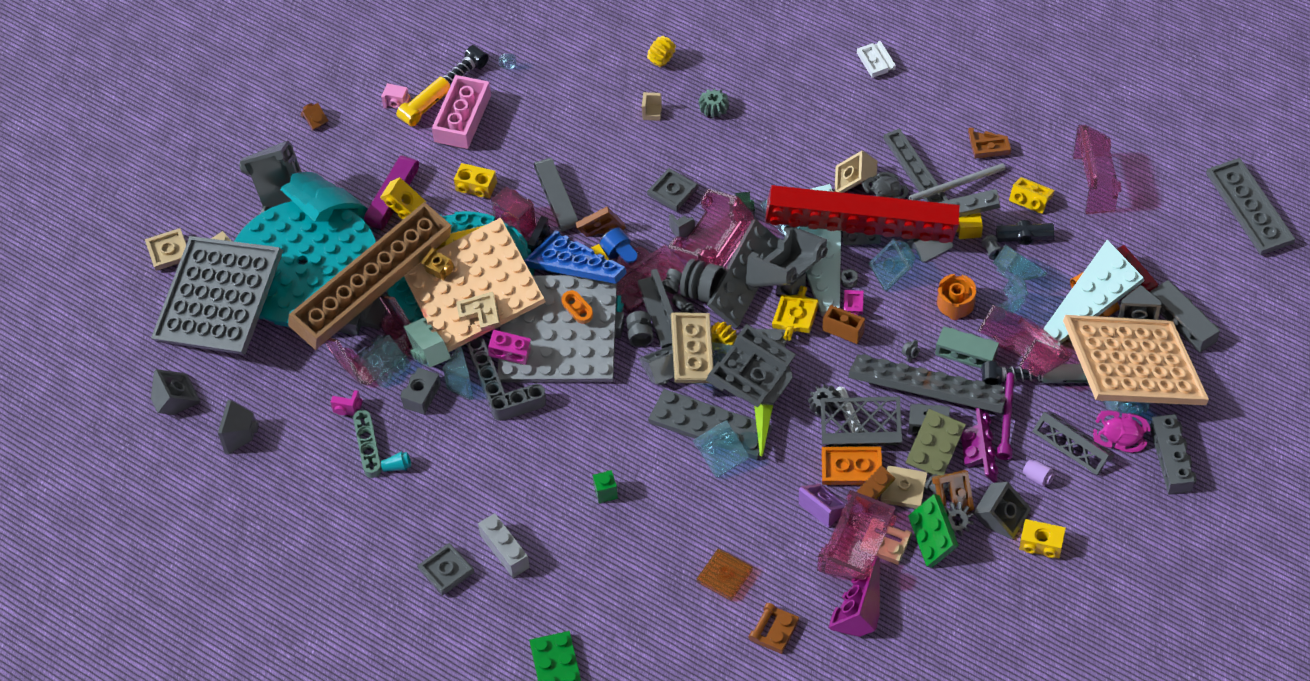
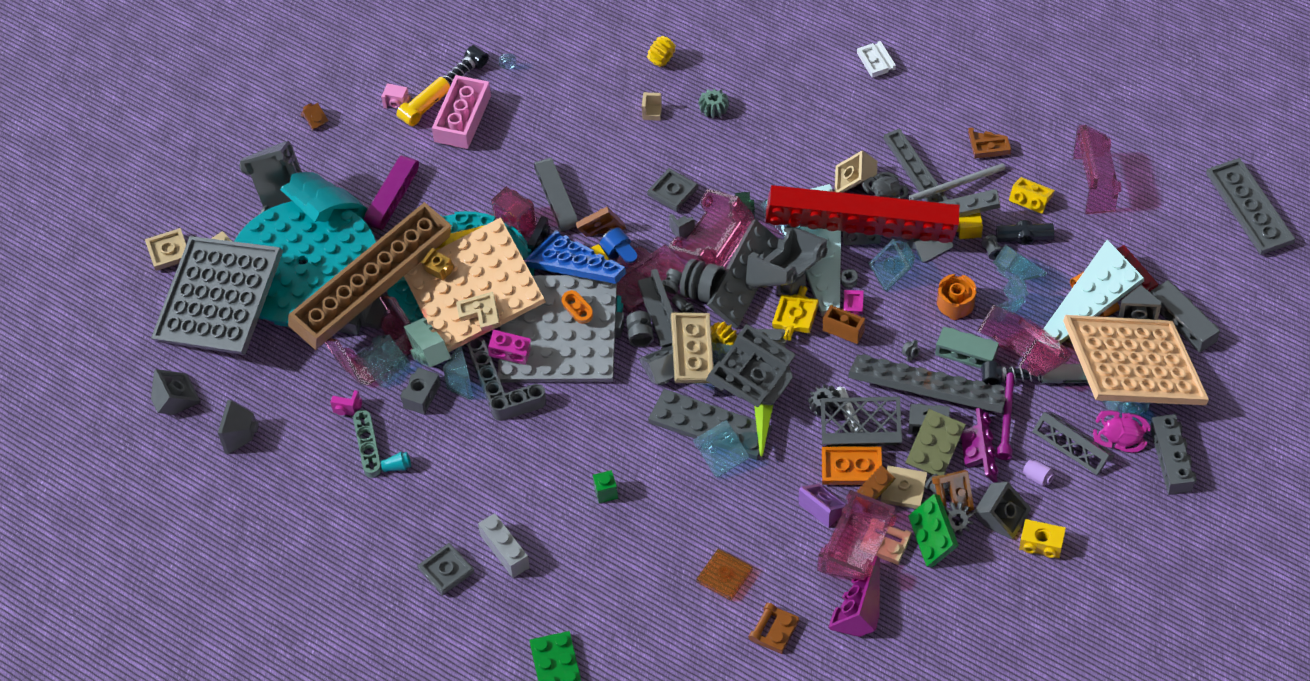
(400, 191): yellow brick -> none
(475, 180): yellow brick -> none

